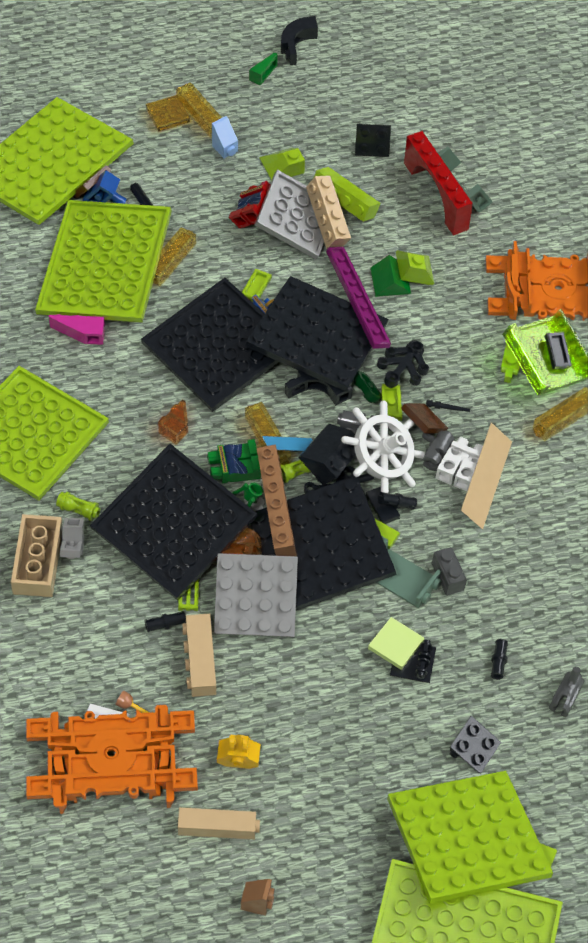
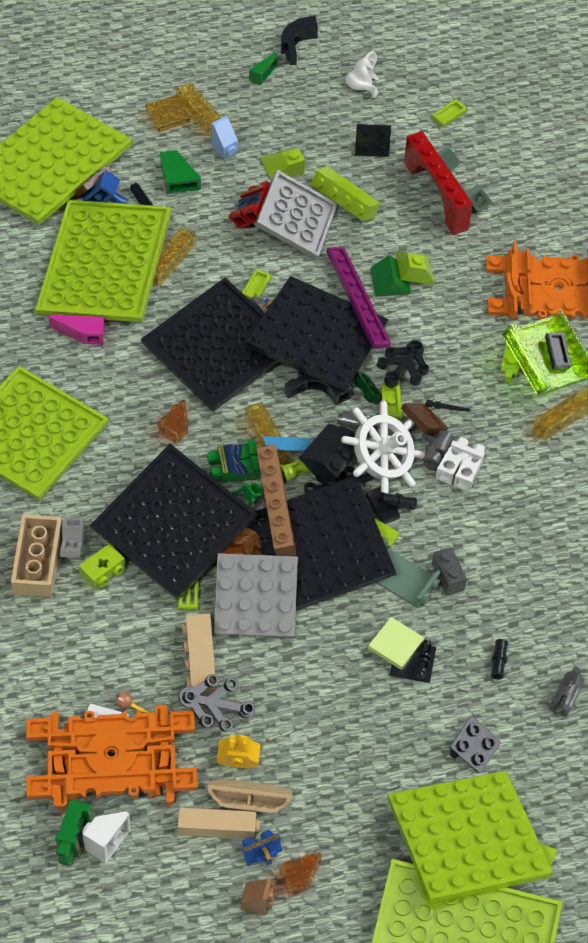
(69, 502): lime piece -> none
(70, 839): none -> green hips
(102, 567): none -> lime brick
(106, 834): none -> white slope
(165, 621): black pin -> none
(178, 173): none -> green slope
(214, 703): none -> plant
(249, 795): none -> tan brick
(263, 849): none -> blue hips
(299, 874): none -> clear orange slope
(328, 211): tan brick -> none
(361, 76): none -> white piece
(449, 113): none -> lime tile
(486, 476): tan sticker -> none

